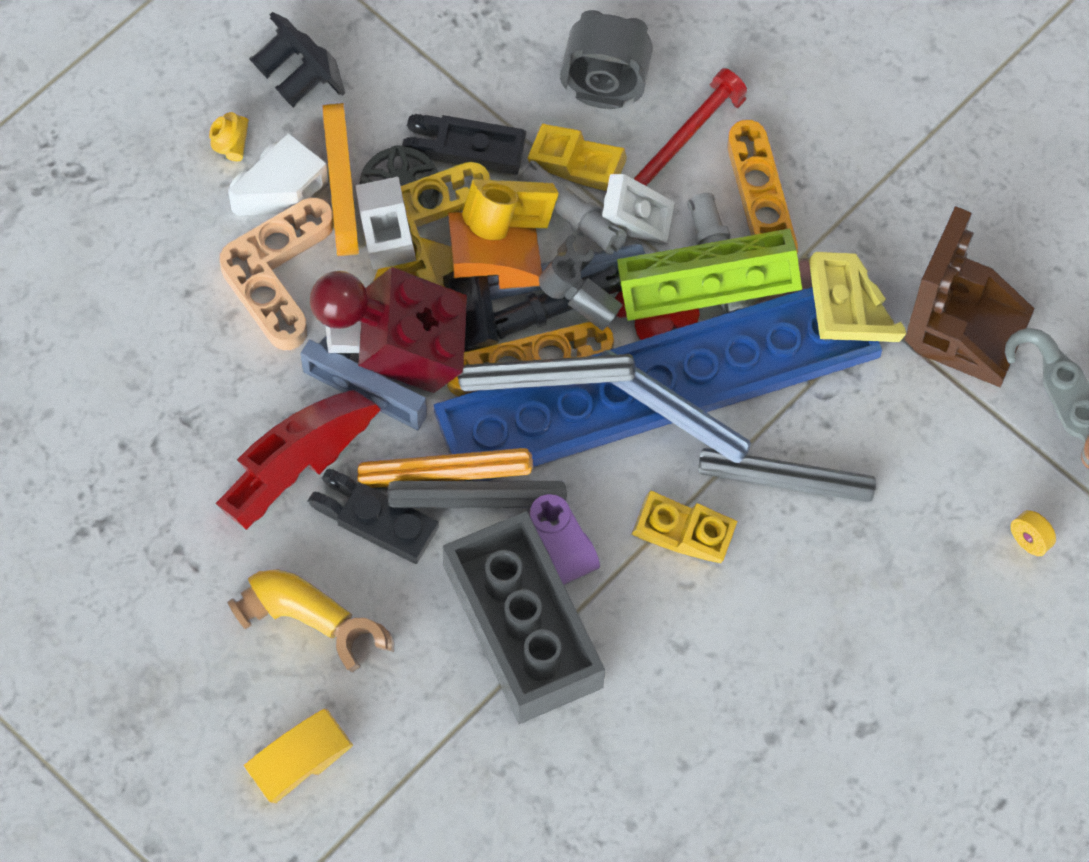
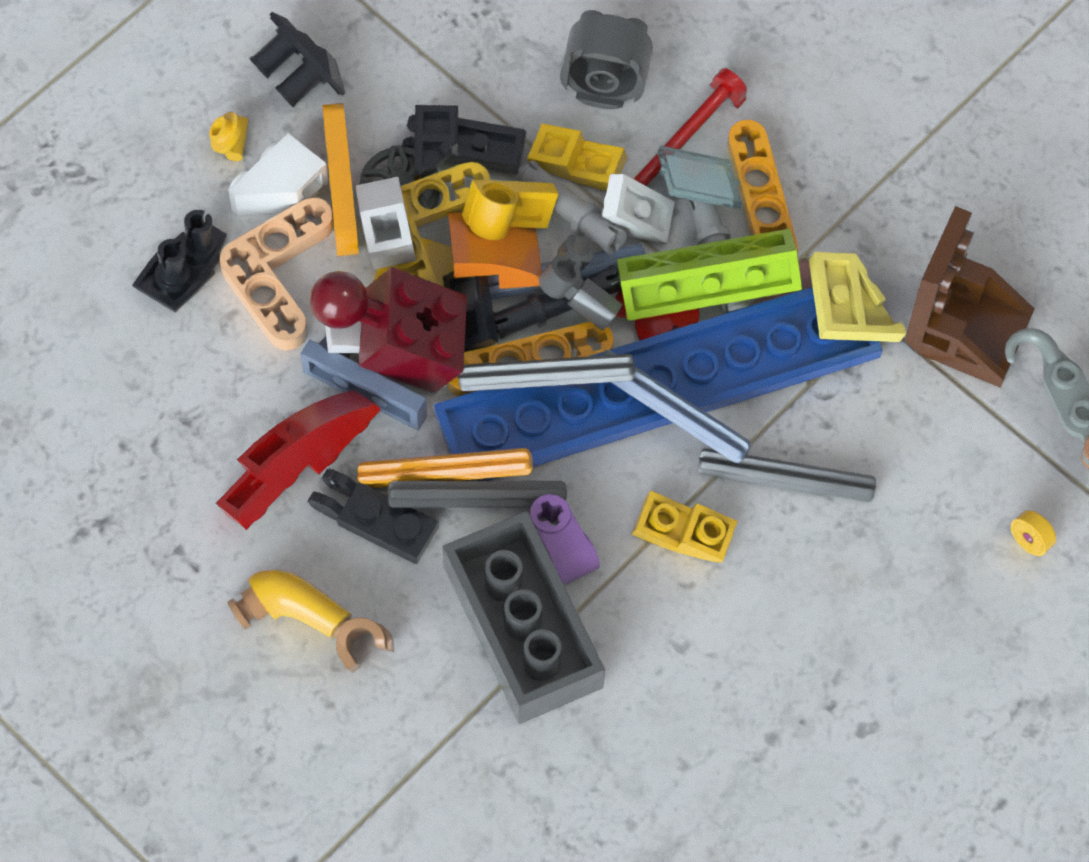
(183, 263): none -> black connector
(298, 754): yellow slope -> none
(434, 137): none -> black tile
(699, 177): none -> clear light blue piece

